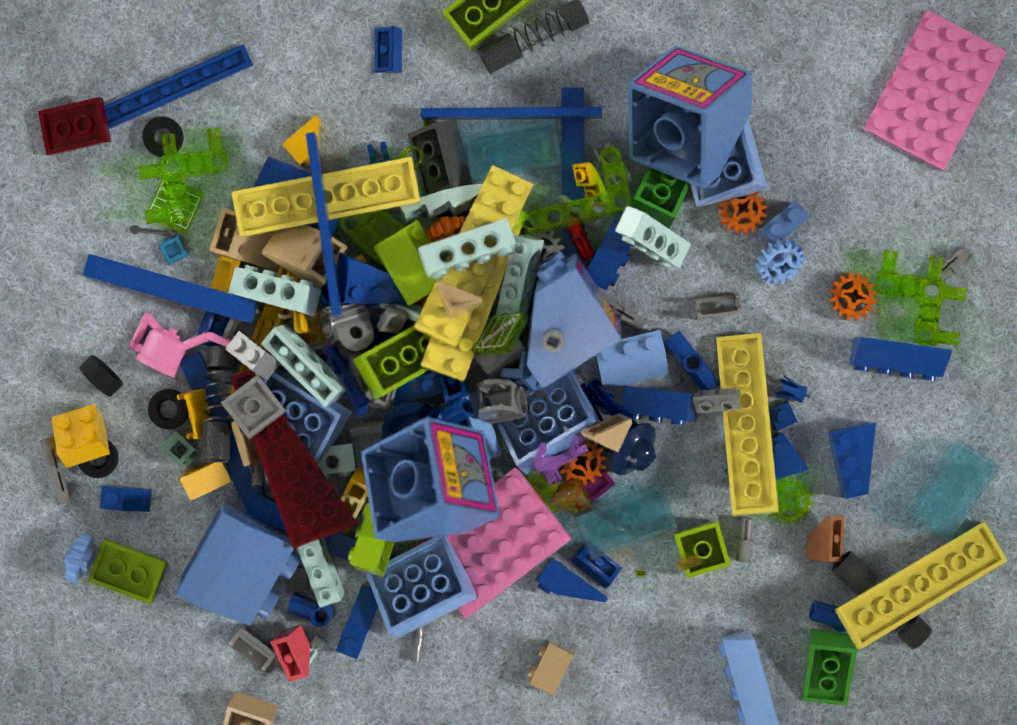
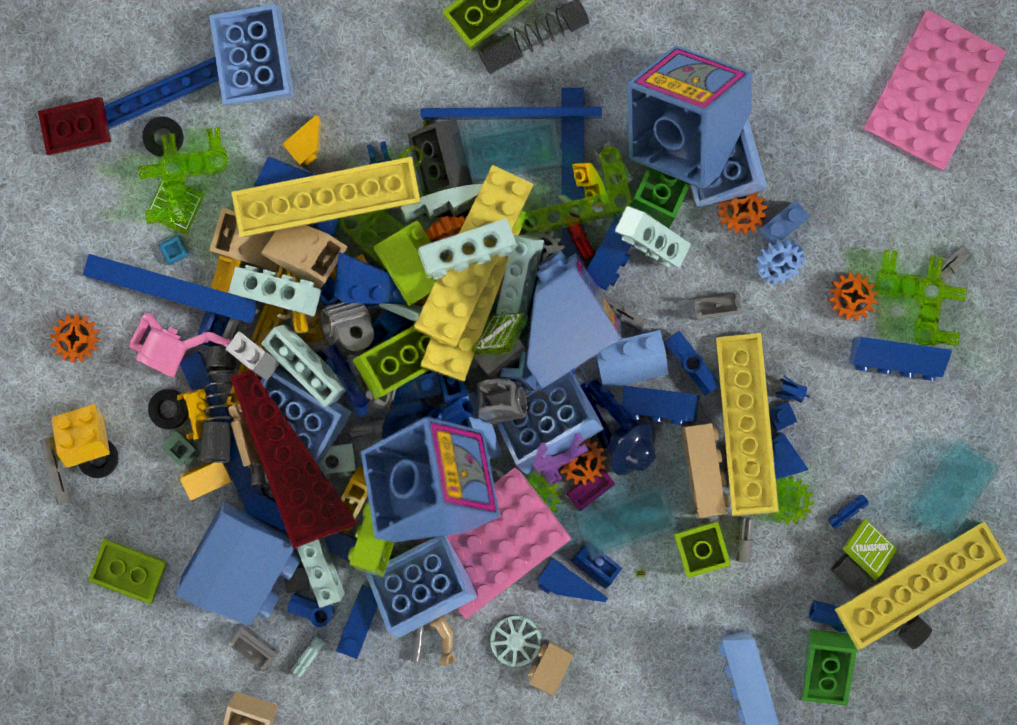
(75, 346): none -> orange gear
(79, 558): light blue gear -> none
(101, 375): black tyre -> none
(125, 498): blue slope -> none
(135, 229): dark grey hinge -> none
(251, 55): none -> light blue slope
(253, 407): light grey plate -> none
(293, 652): coral slope -> none
(324, 225): blue tile -> none
(388, 50): blue slope -> none
(392, 319): light grey tile -> none
(447, 639): none -> tan arm
(456, 300): tan slope -> none
(515, 641): none -> light aqua wheel
(549, 347): light grey bush -> none
(572, 497): clear yellow slope -> none
(609, 431): tan slope -> none
(688, 562): clear yellow tile -> none
(704, 470): none -> tan brick
(709, 401): light grey hinge -> none
(826, 540): nougat slope -> none
(848, 511): none -> blue axle
(853, 457): blue wedge -> none
(870, 549): none -> lime tile

